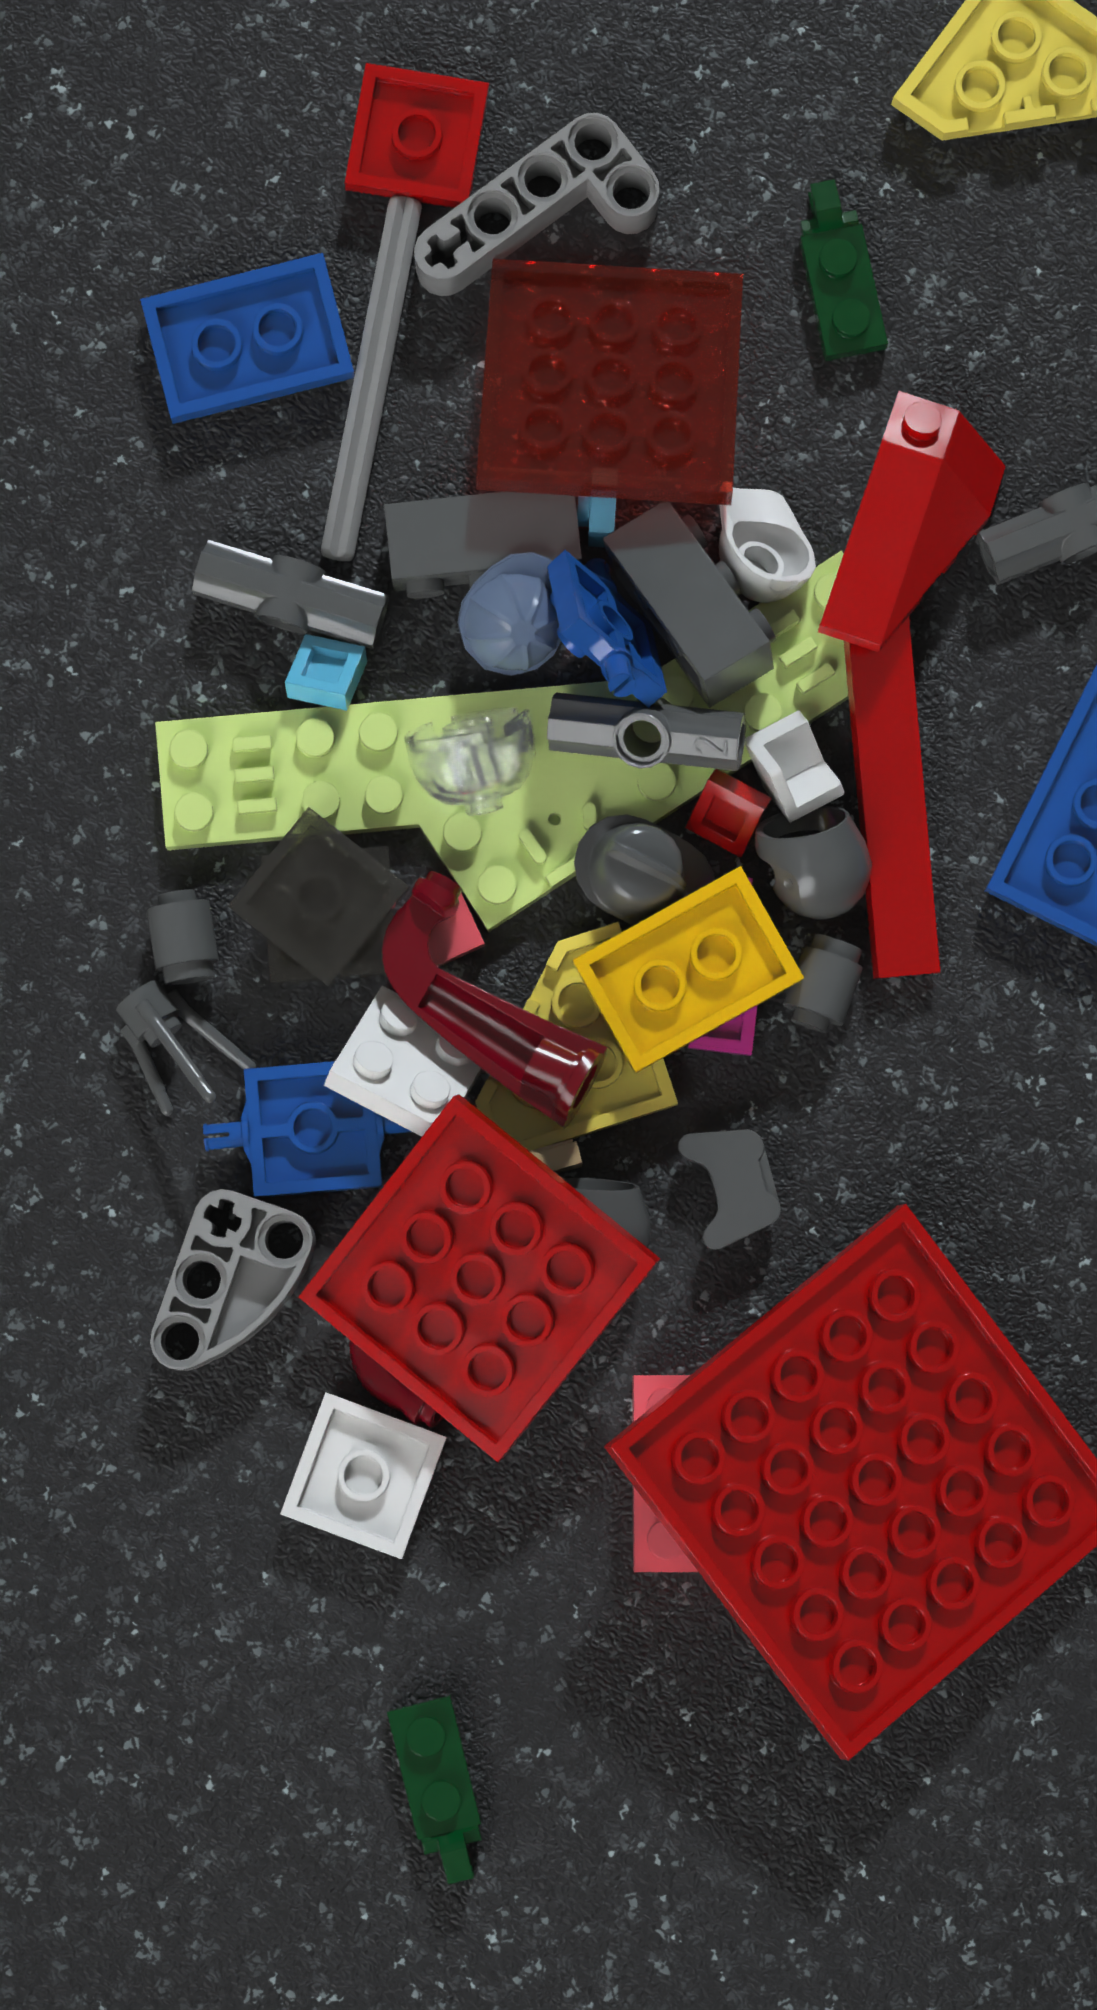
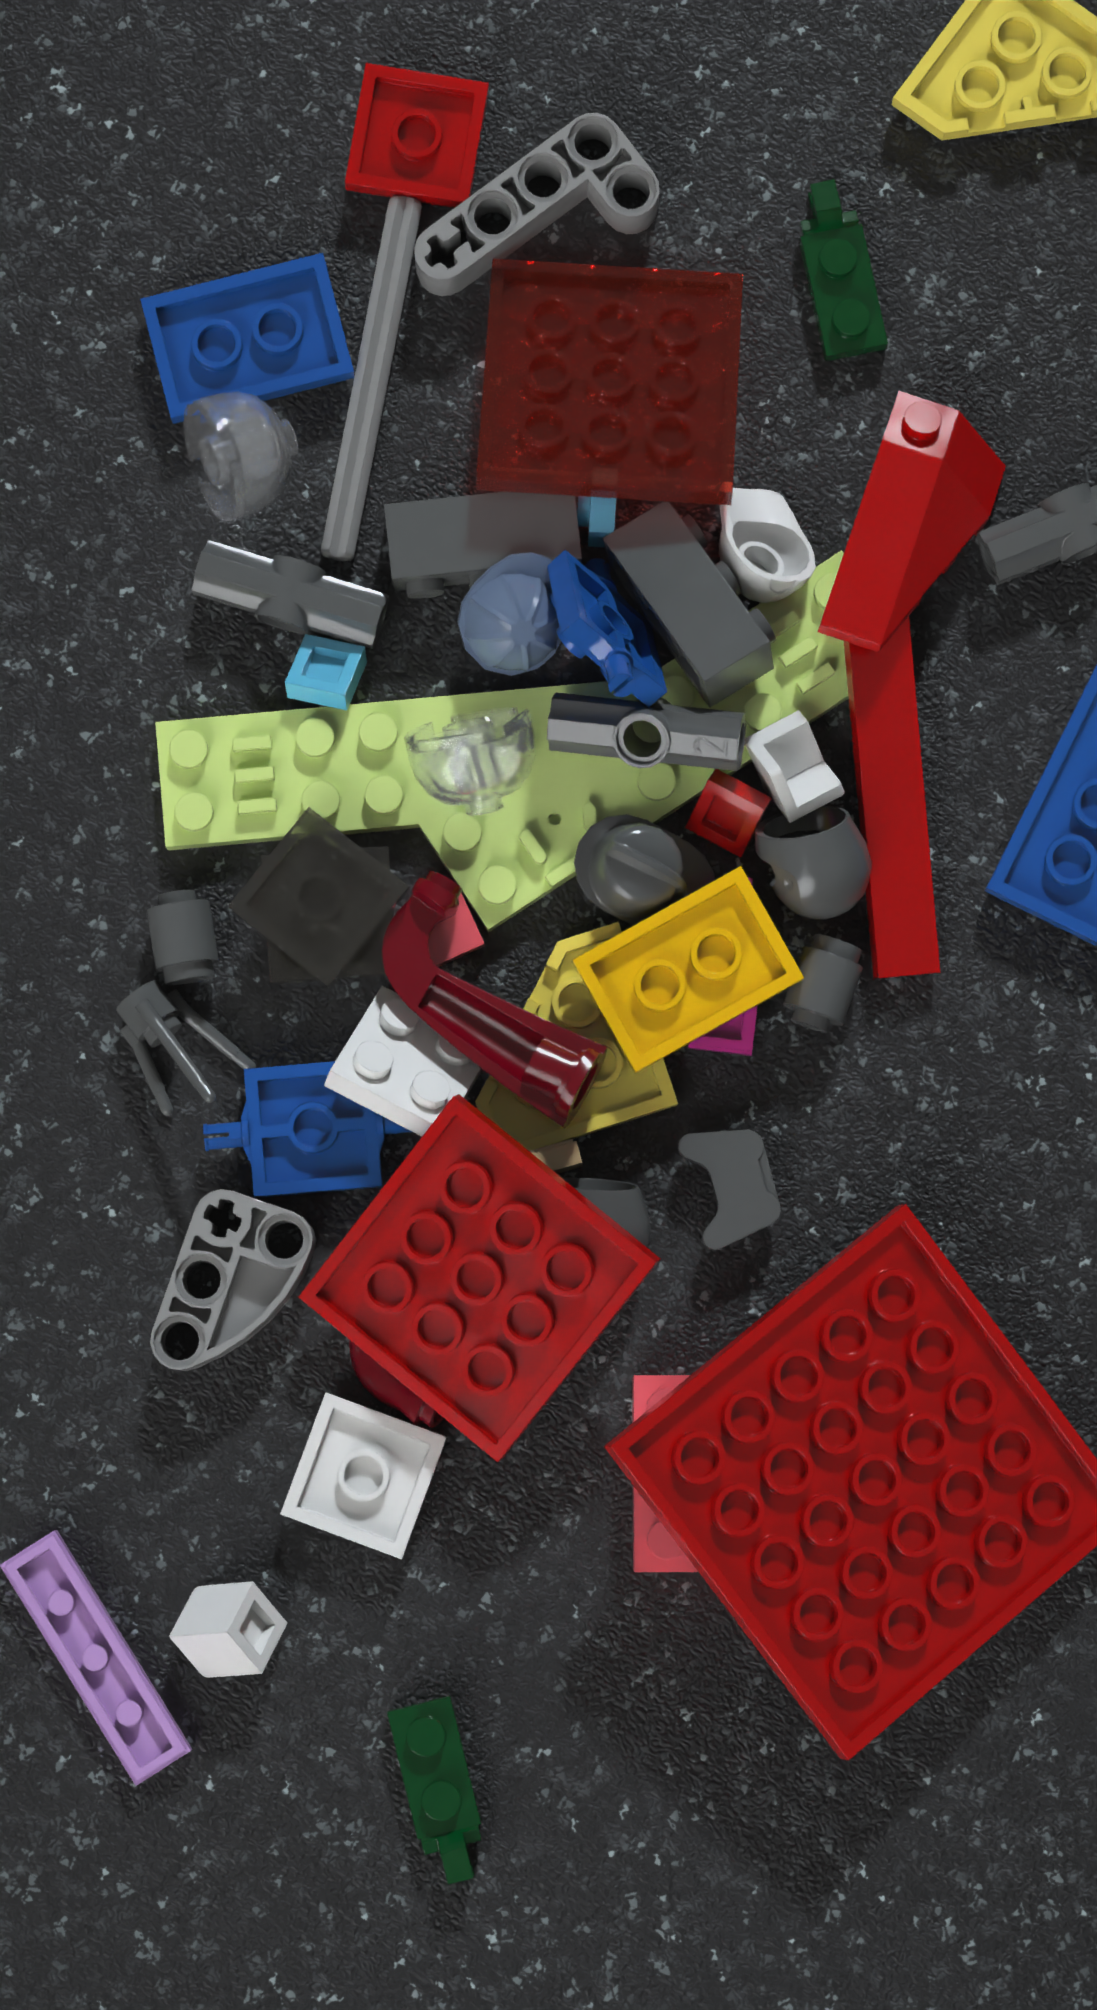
(96, 1657): none -> lavender tile
(228, 1629): none -> white panel
(241, 451): none -> clear cylinder

